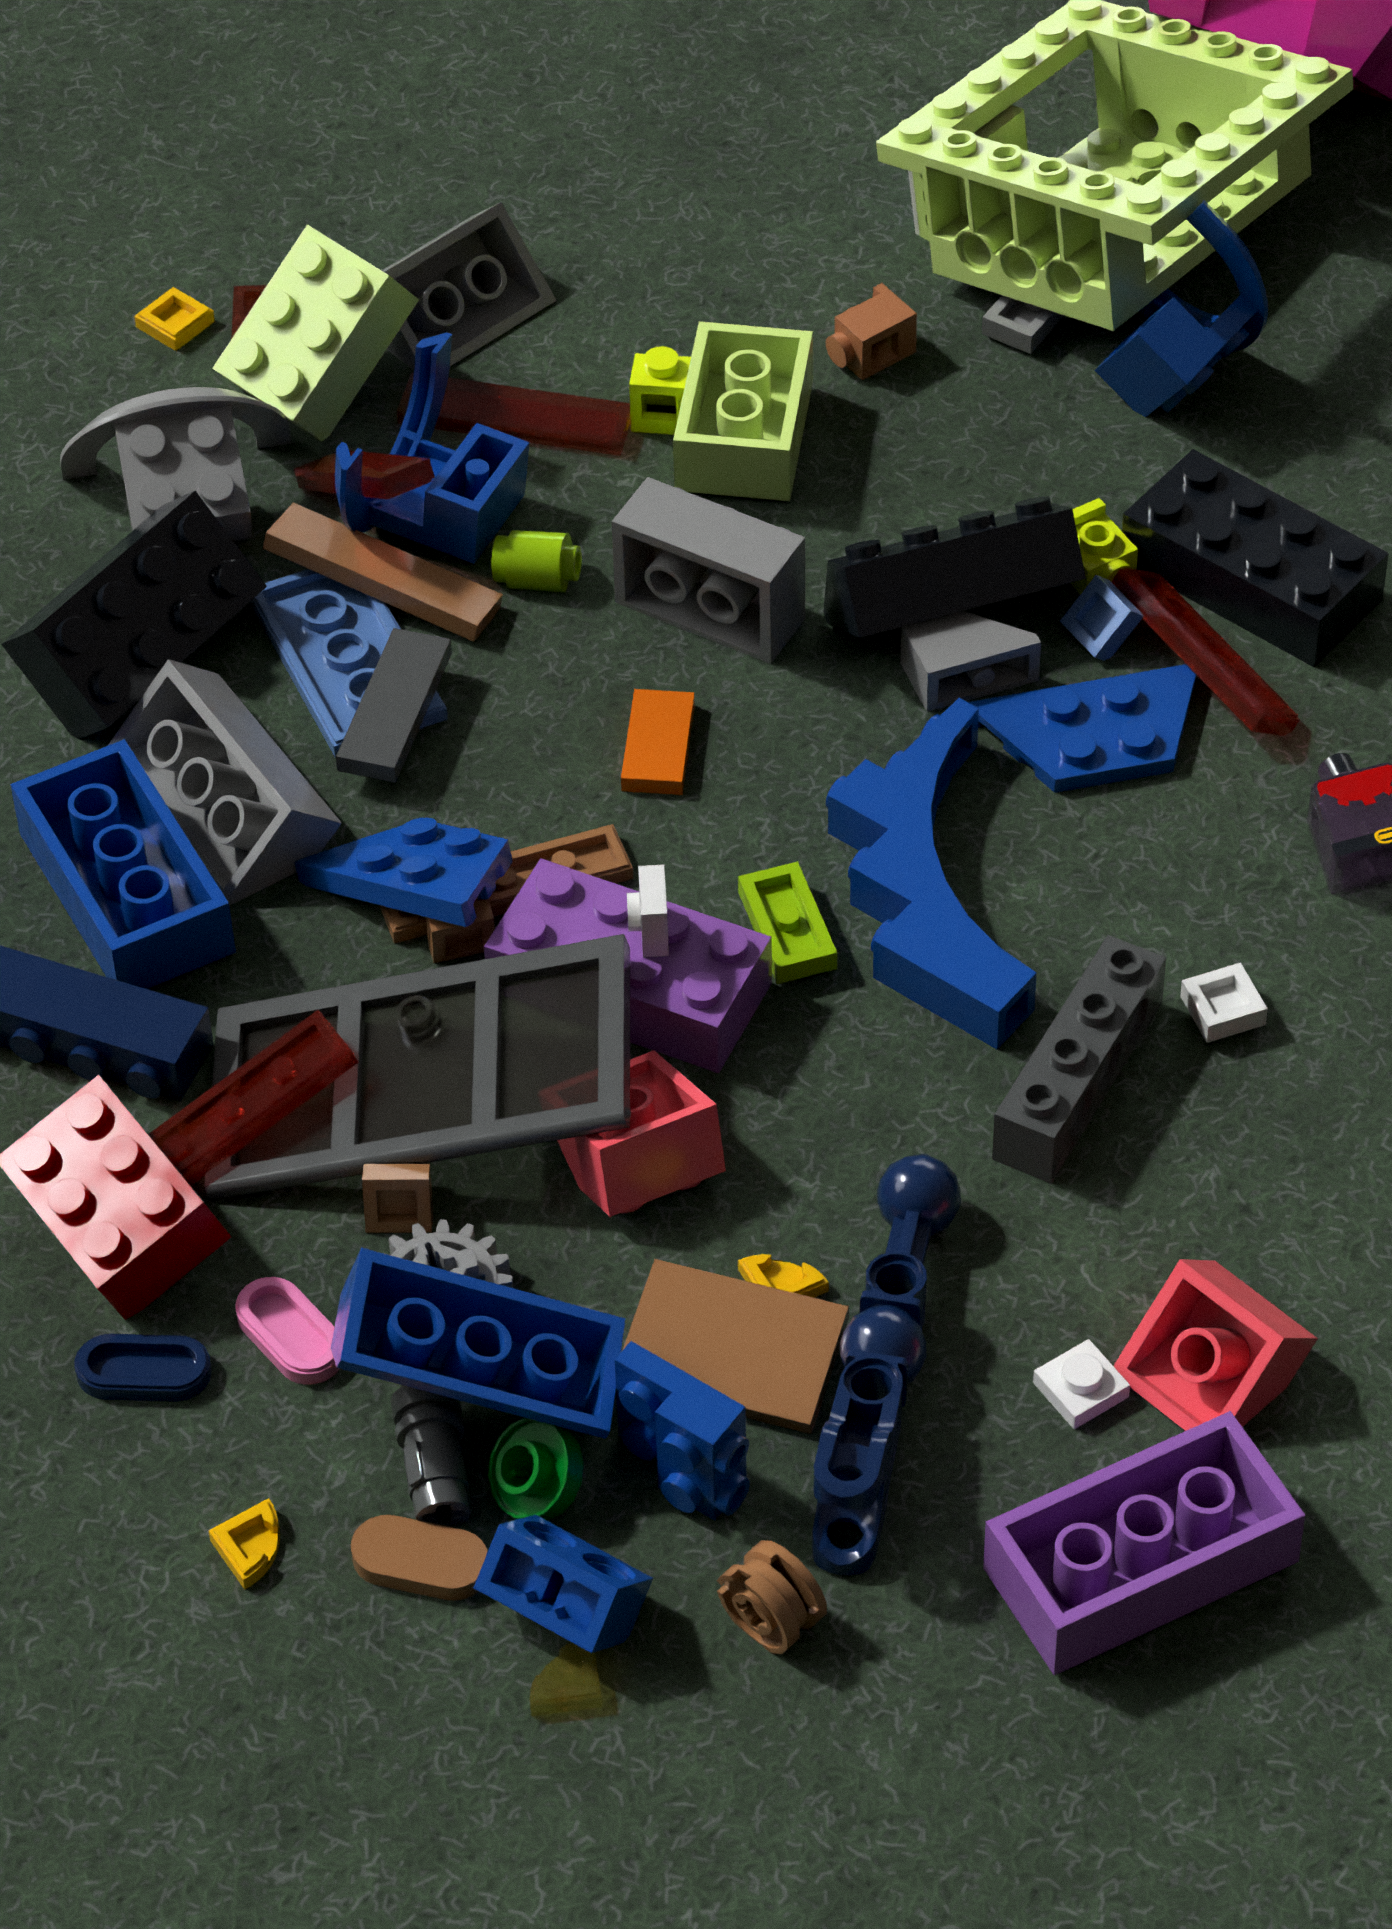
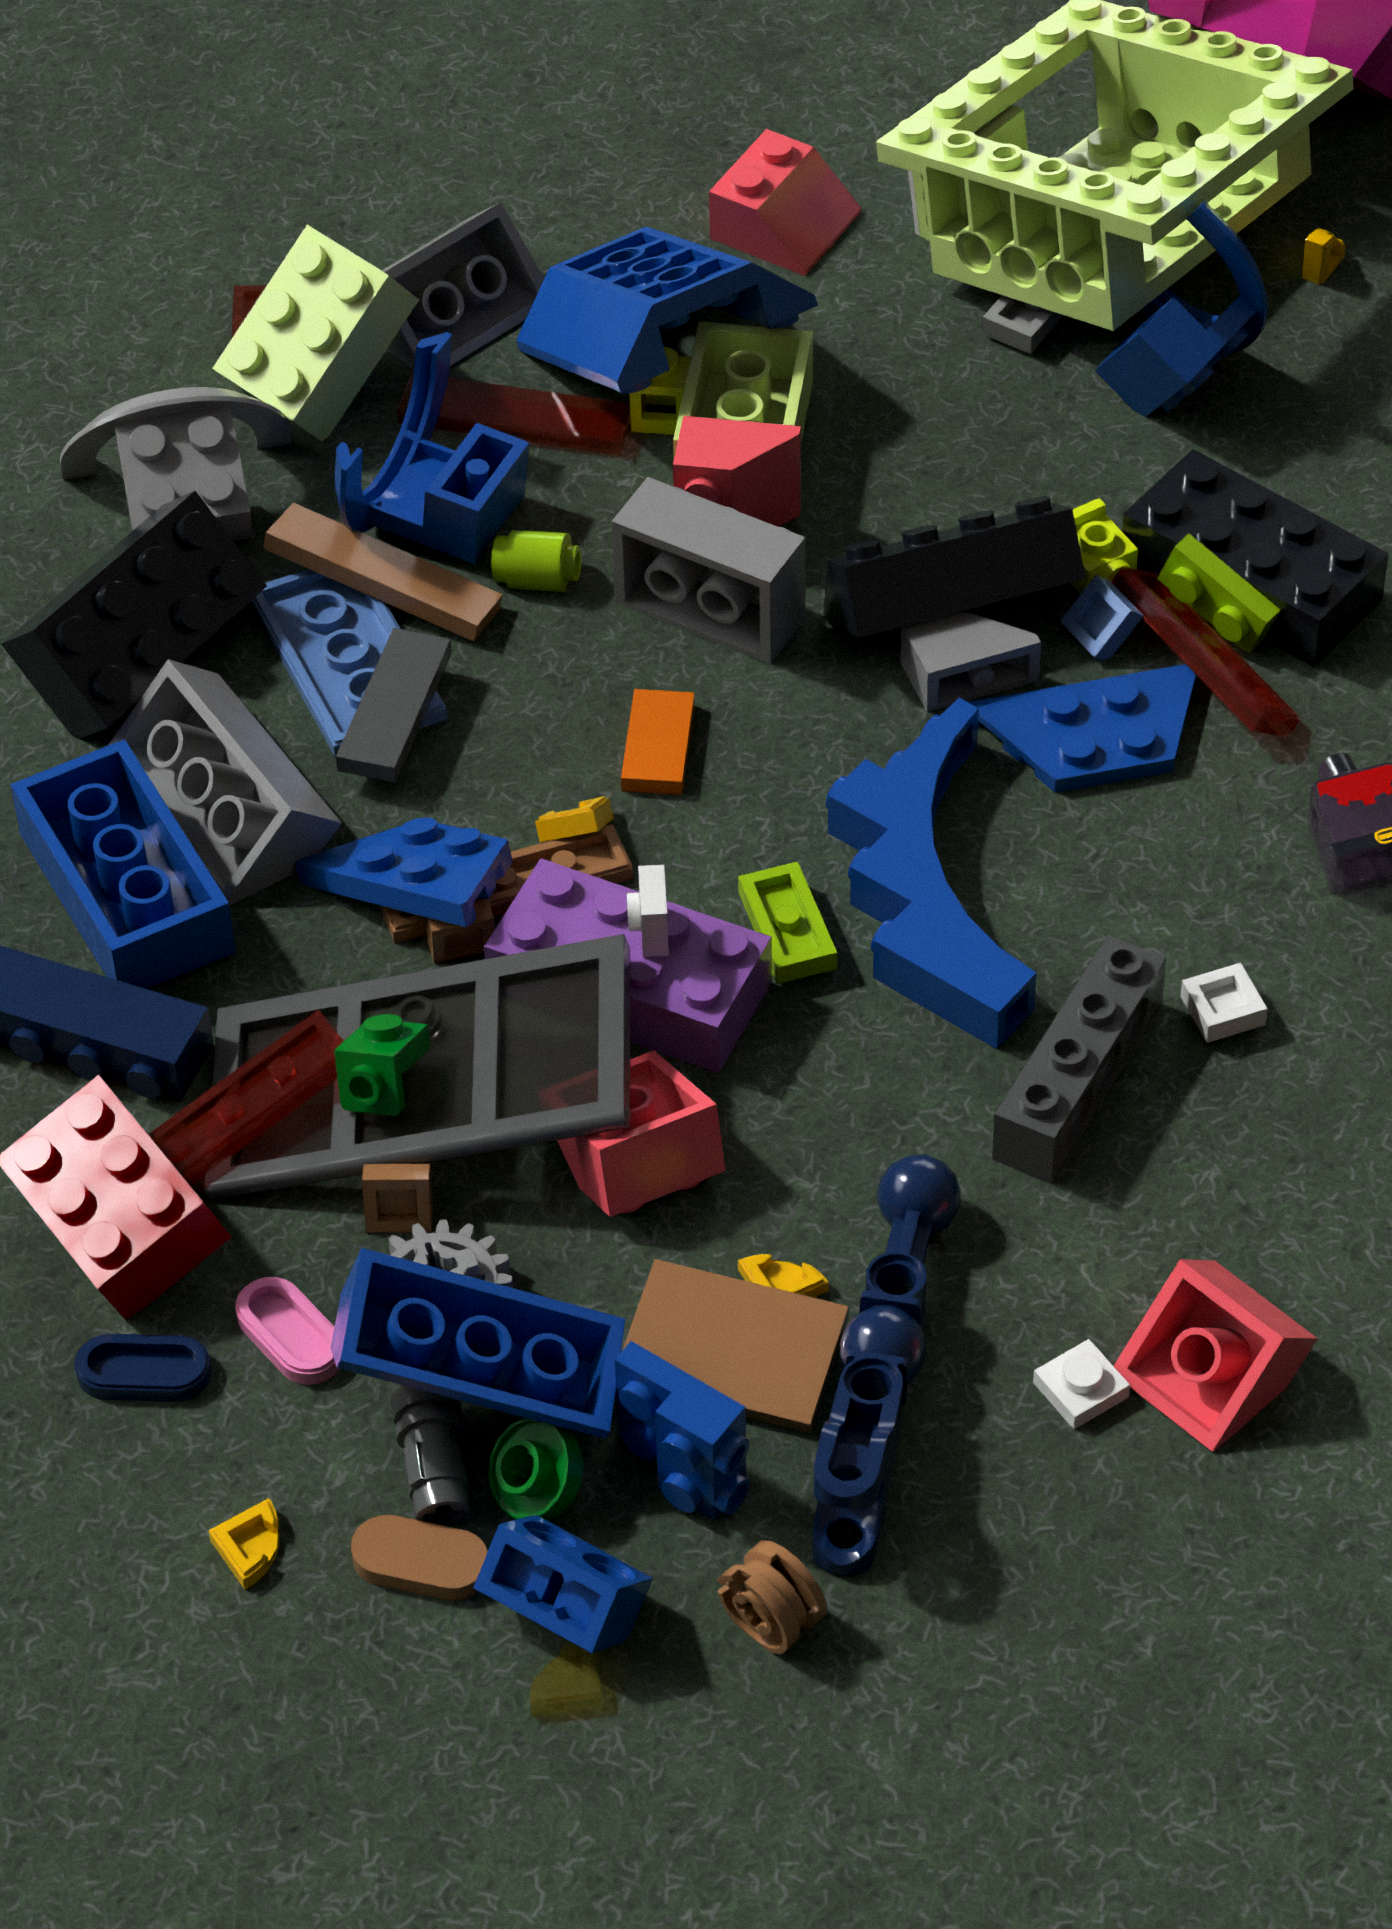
(174, 318): yellow tile -> none
(373, 1063): none -> green bracket
(382, 474): clear red tile -> none
(588, 818): none -> yellow tile
(607, 305): none -> blue slope
(741, 466): none -> coral slope
(781, 204): none -> coral slope
(873, 334): nougat brick -> none
(1142, 1542): medium lavender brick -> none
(1218, 594): none -> lime plate
(1321, 255): none -> yellow tile

